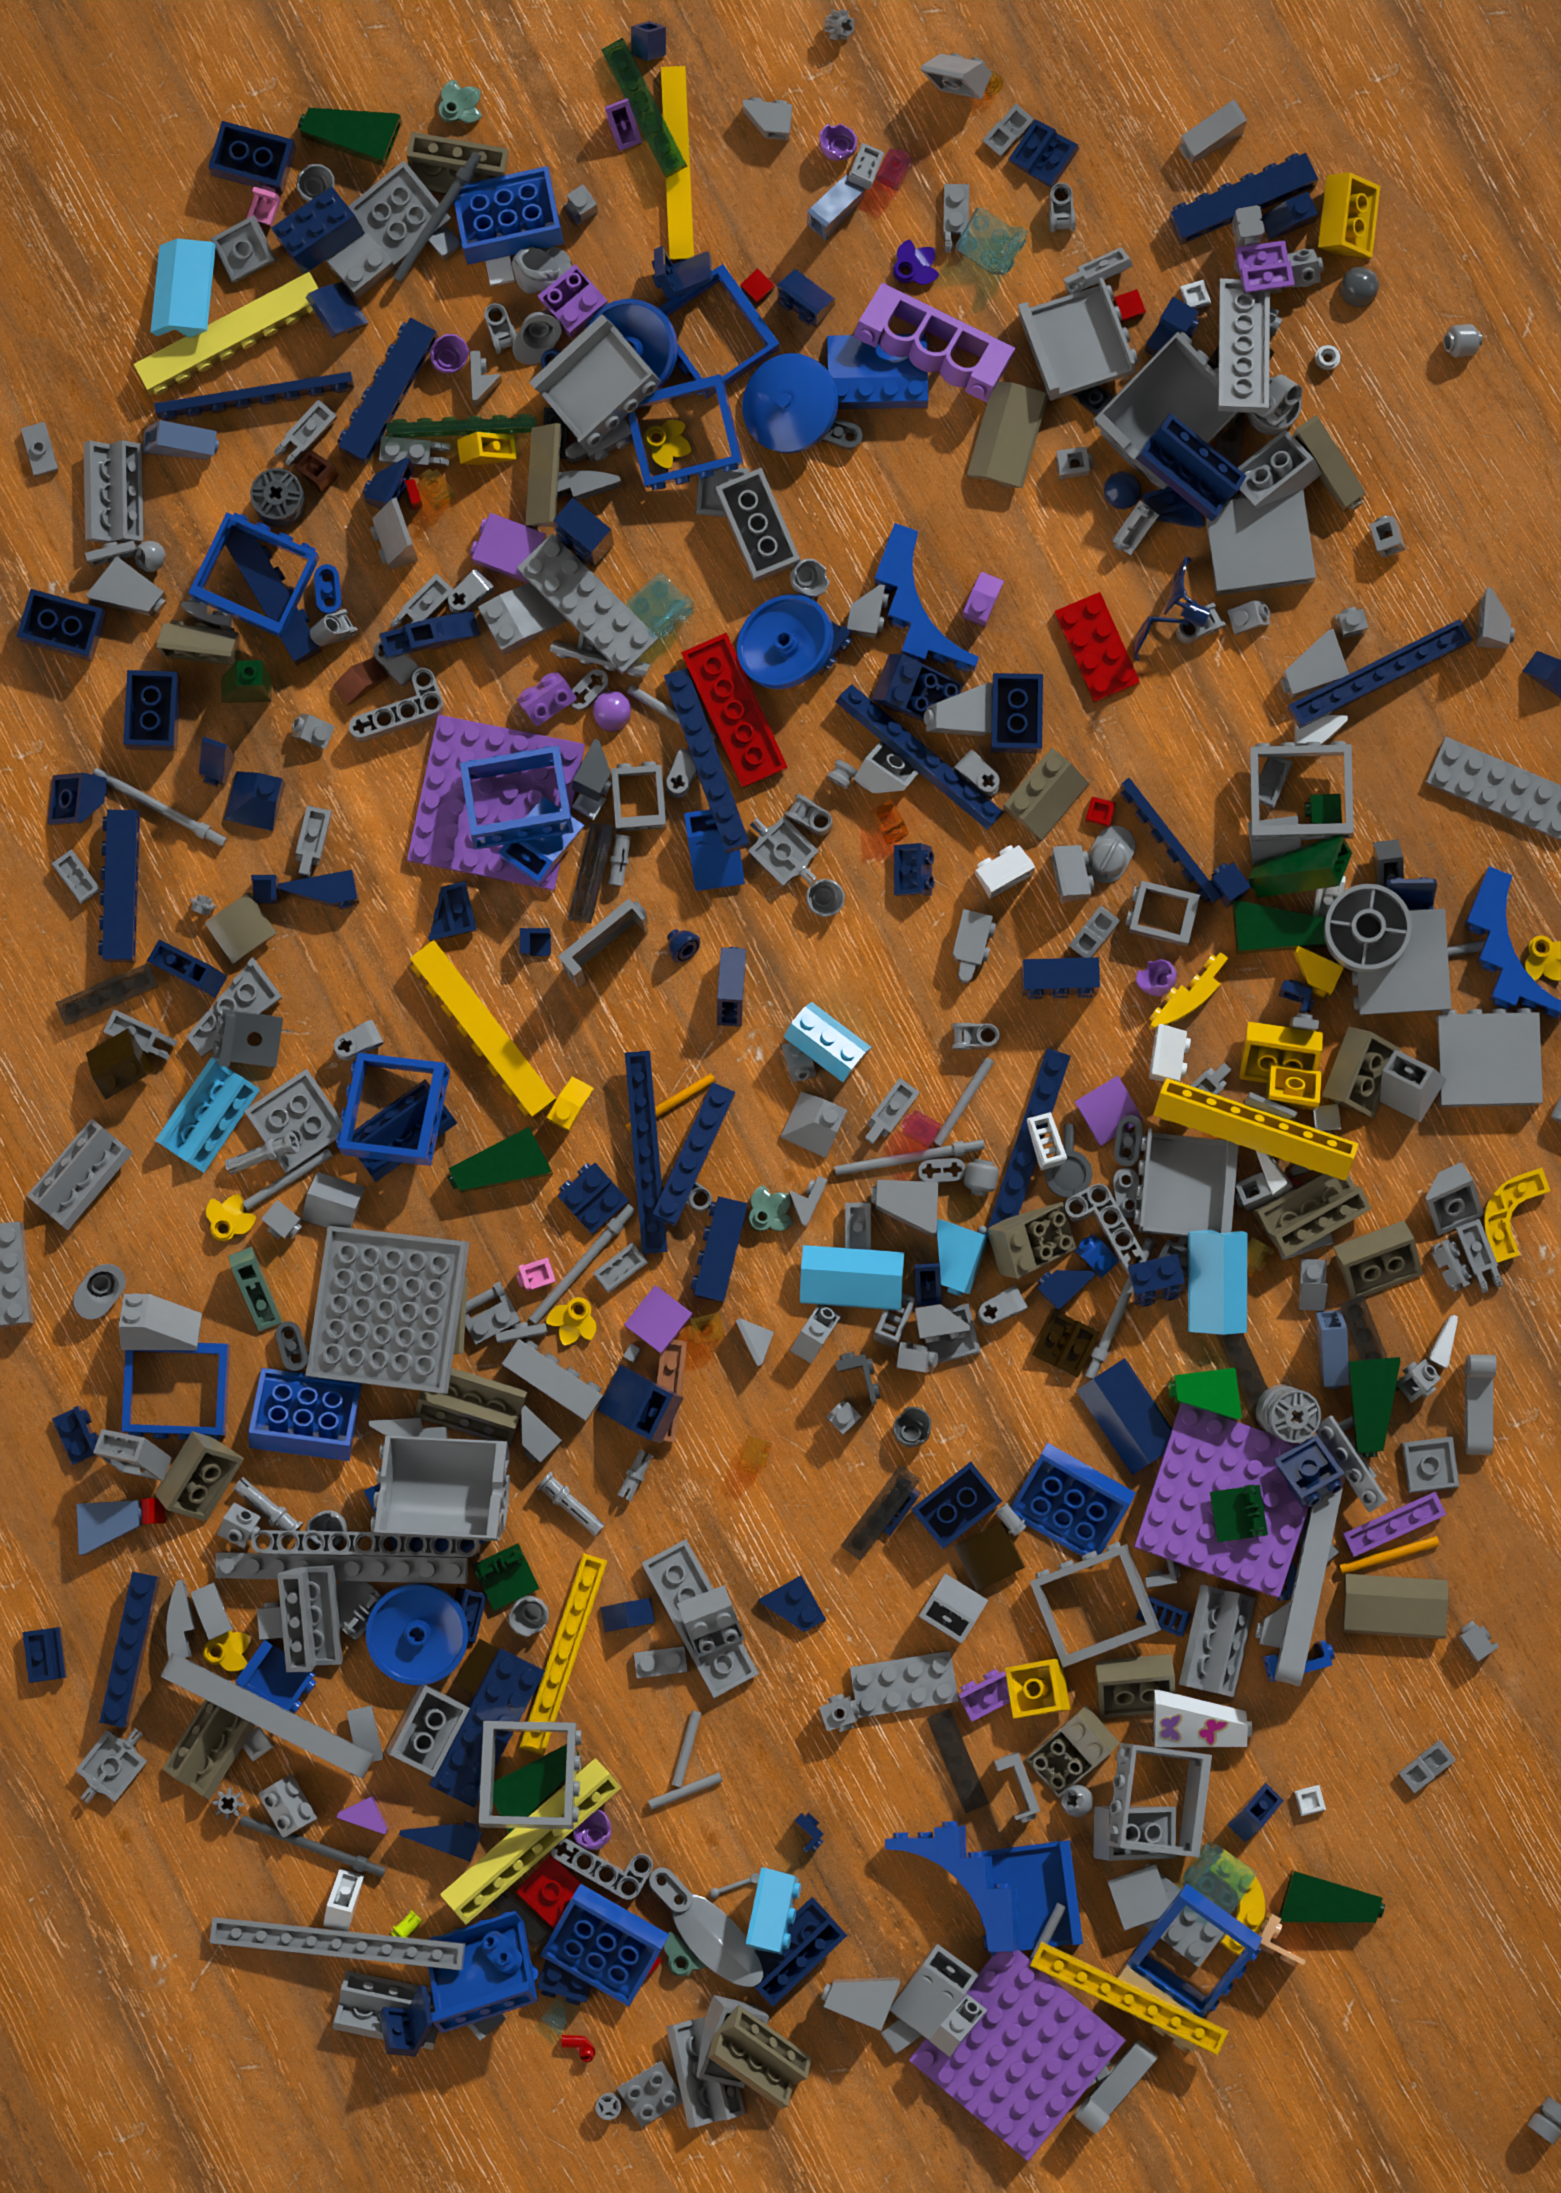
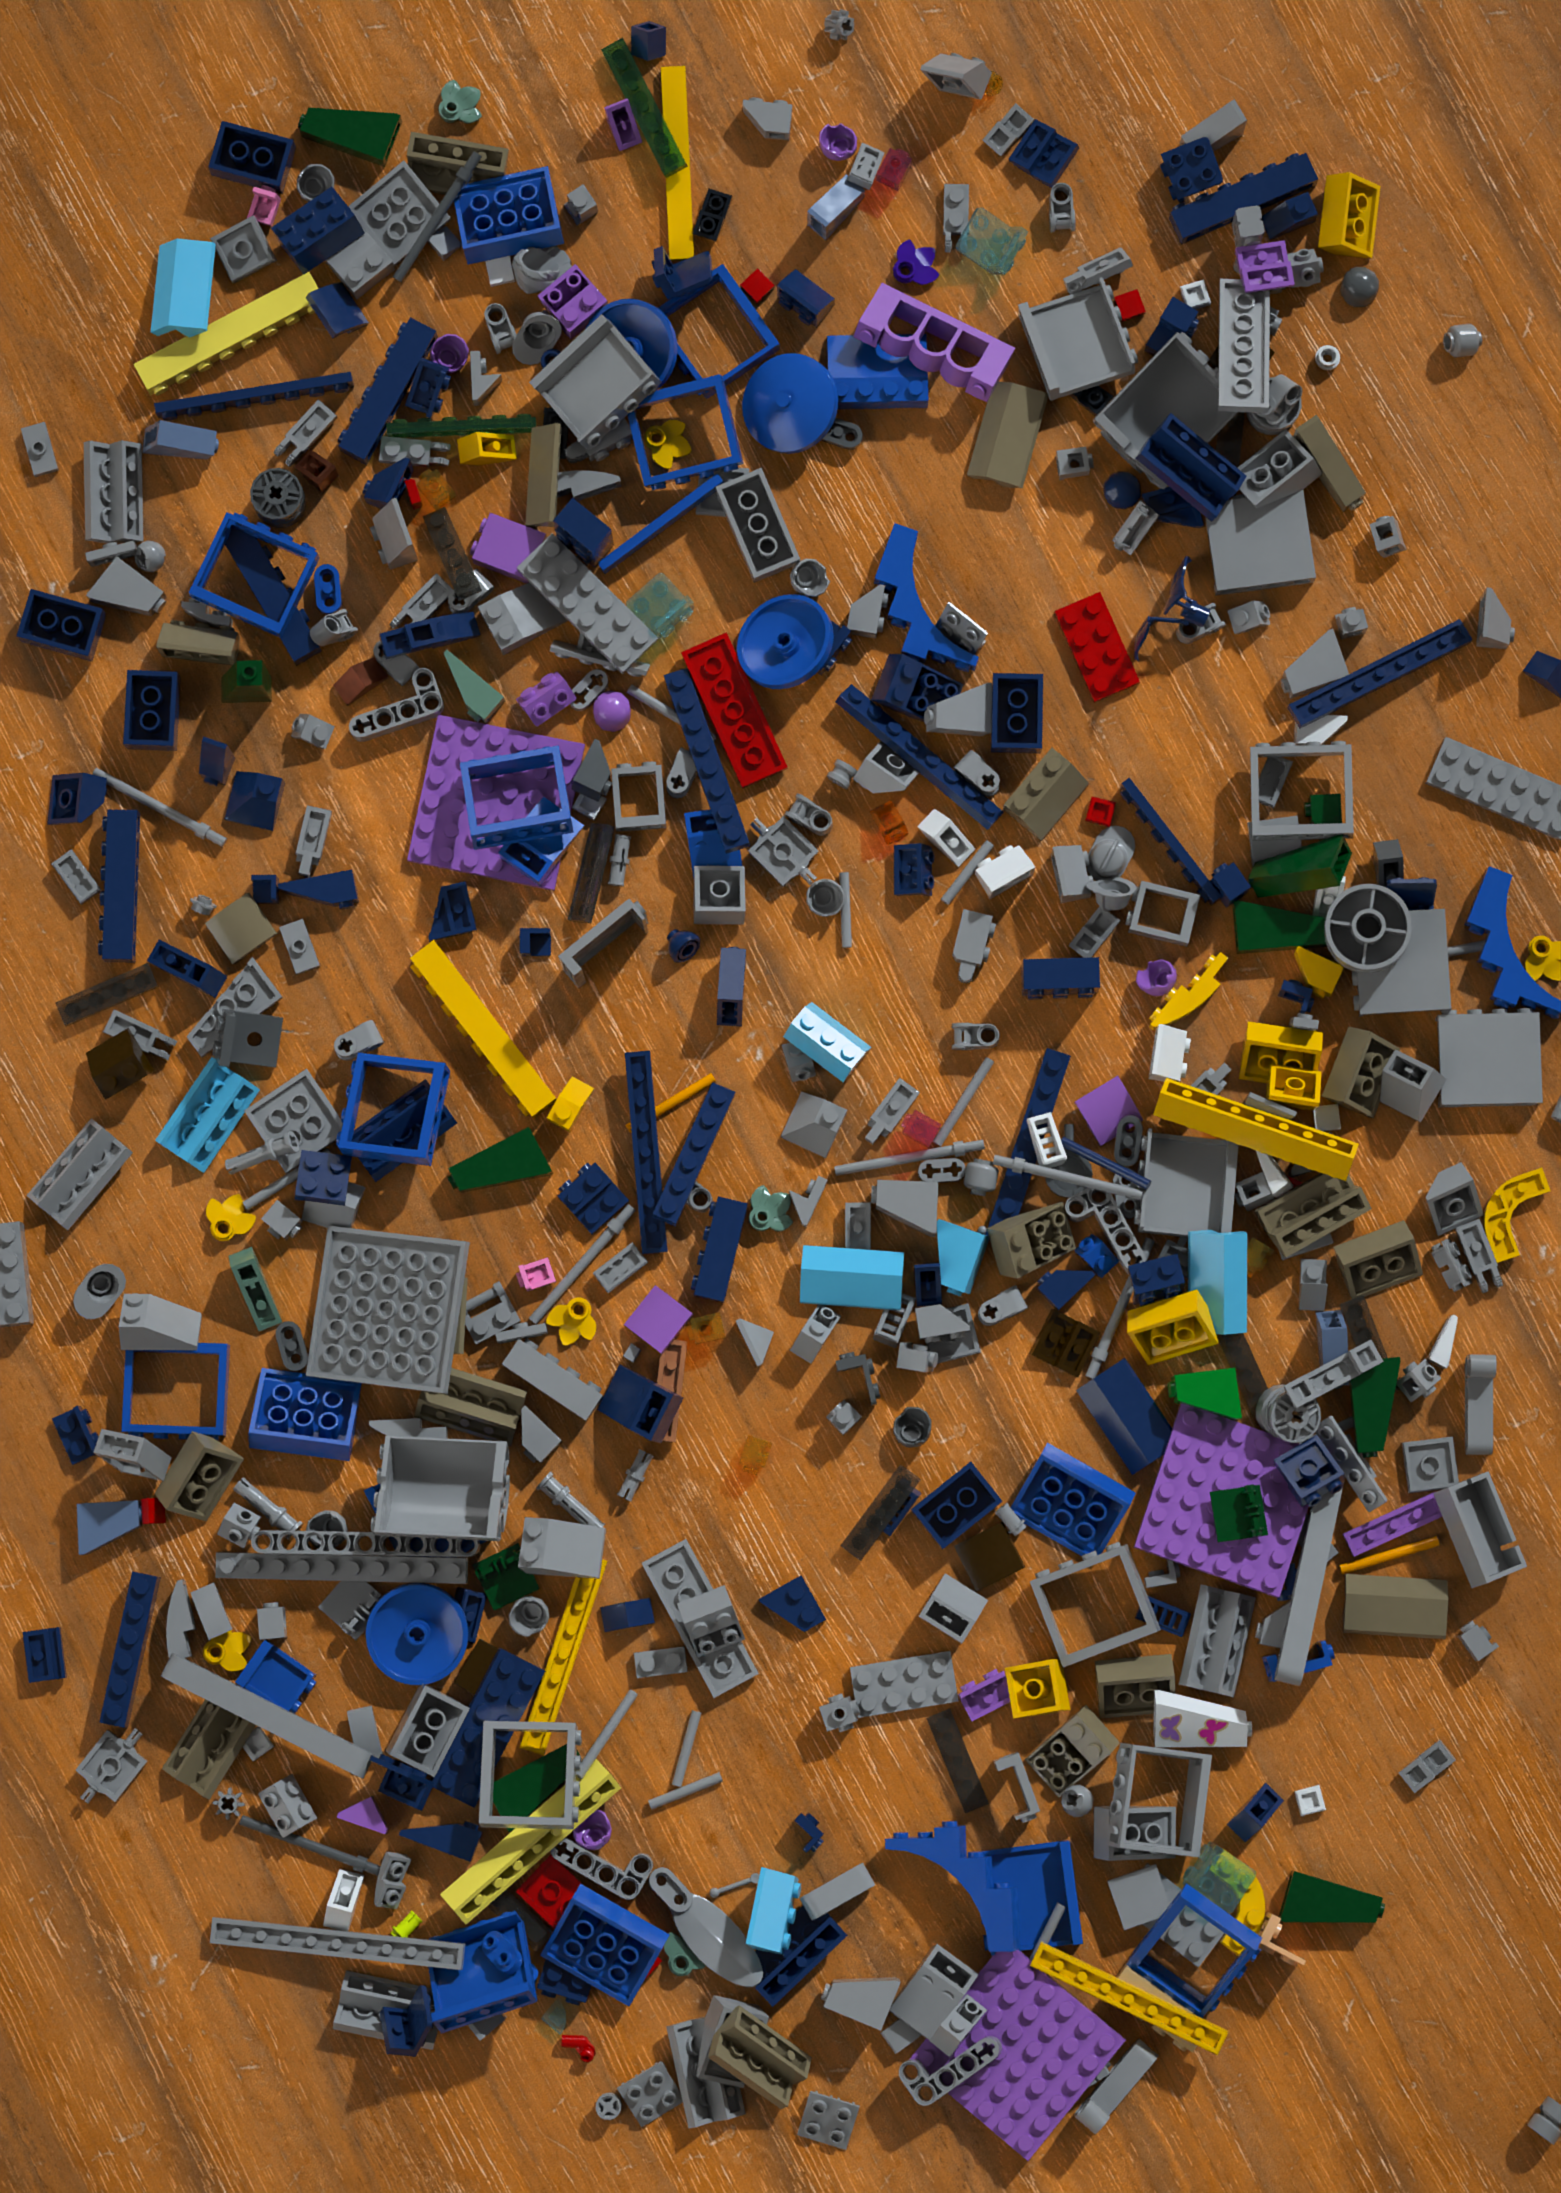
(299, 946): none -> light grey plate
(310, 1617): light grey slope -> none
(323, 1177): none -> dark blue plate
(389, 1882): none -> light grey slope
(404, 1782): none -> dark blue bracket
(427, 387): none -> dark blue bracket
(452, 553): none -> clear smoke plate
(477, 694): none -> sand green slope
(561, 1548): none -> light grey slope
(606, 1733): none -> light grey bar
(660, 524): none -> blue tile
(712, 215): none -> black slope
(719, 895): none -> light grey slope
(828, 2120): none -> light grey hinge
(837, 1891): none -> light grey beam
(845, 911): none -> light grey bar
(946, 837): none -> white slope
(954, 2067): none -> light grey beam
(961, 629): none -> light grey hinge
(967, 872): none -> light grey bar
(982, 599): medium lavender slope -> none
(1019, 1165): none -> light grey bar
(1105, 1163): none -> dark blue bar
(1112, 892): none -> light grey piece
(1171, 1327): none -> yellow slope
(1191, 169): none -> dark blue bracket
(1333, 1374): none -> light grey slope
(1479, 1529): none -> light grey piece

